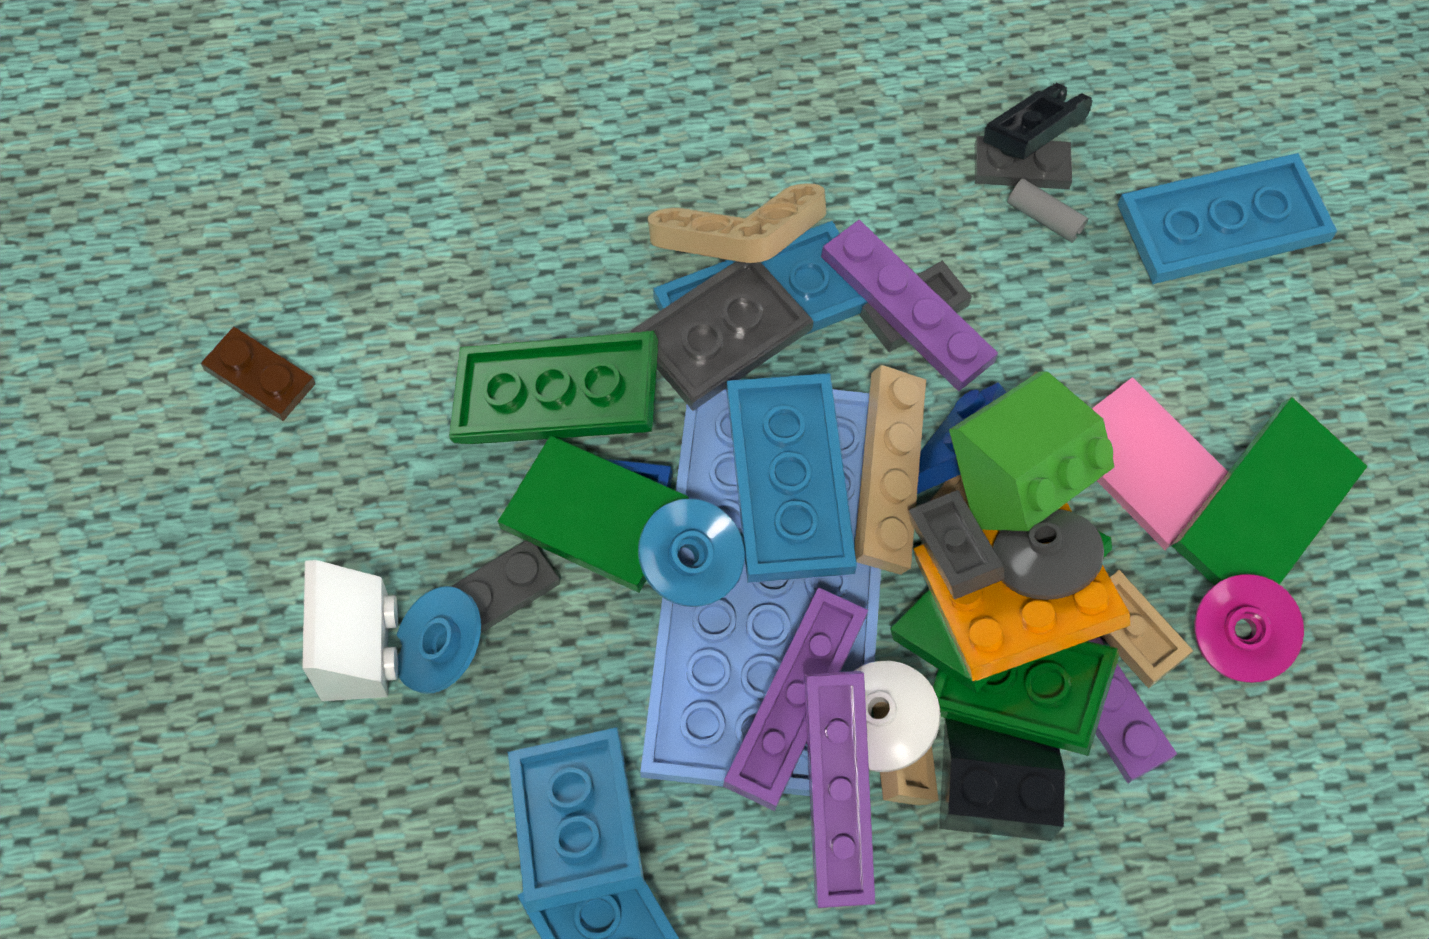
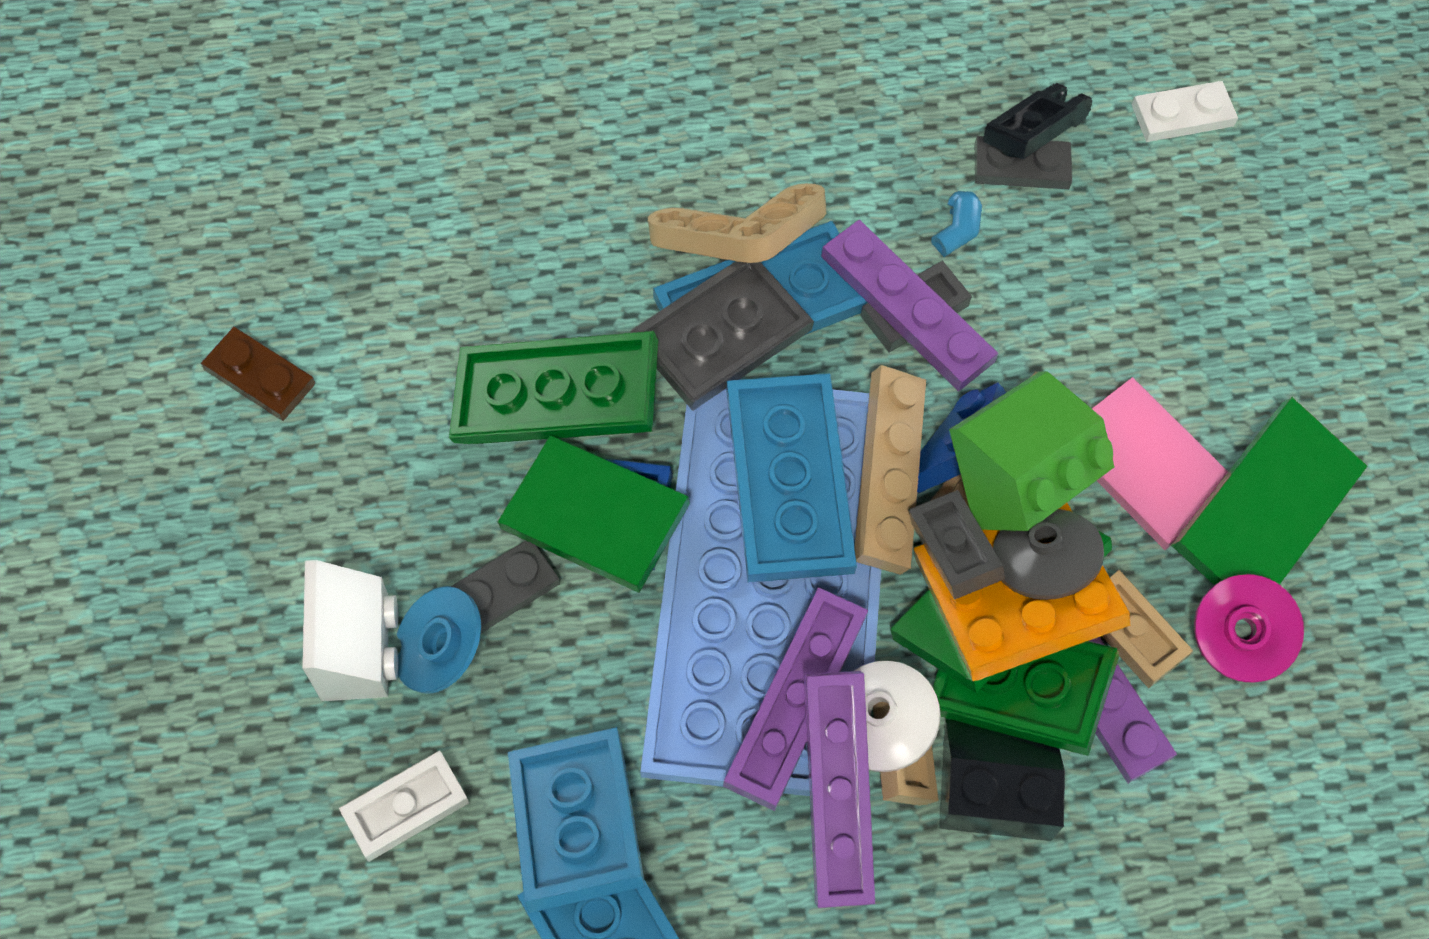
(404, 806): none -> white plate
(709, 536): dark azure dish -> none
(965, 223): none -> dark azure arm
(1047, 210): light grey axle -> none
(1184, 111): none -> white plate
(1226, 218): dark azure plate -> none

